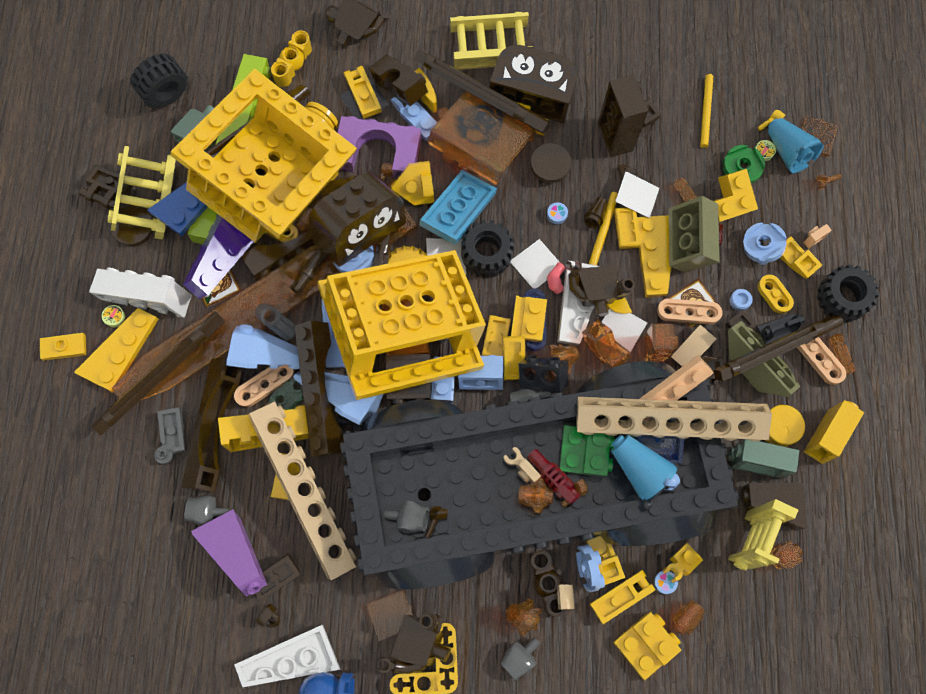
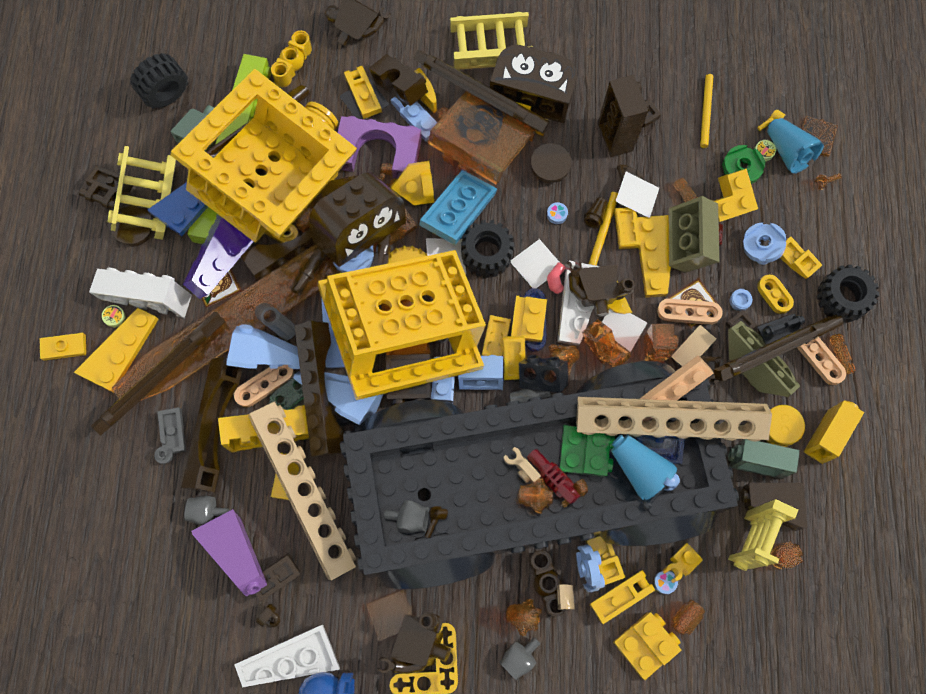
(816, 235): light nougat plate -> none

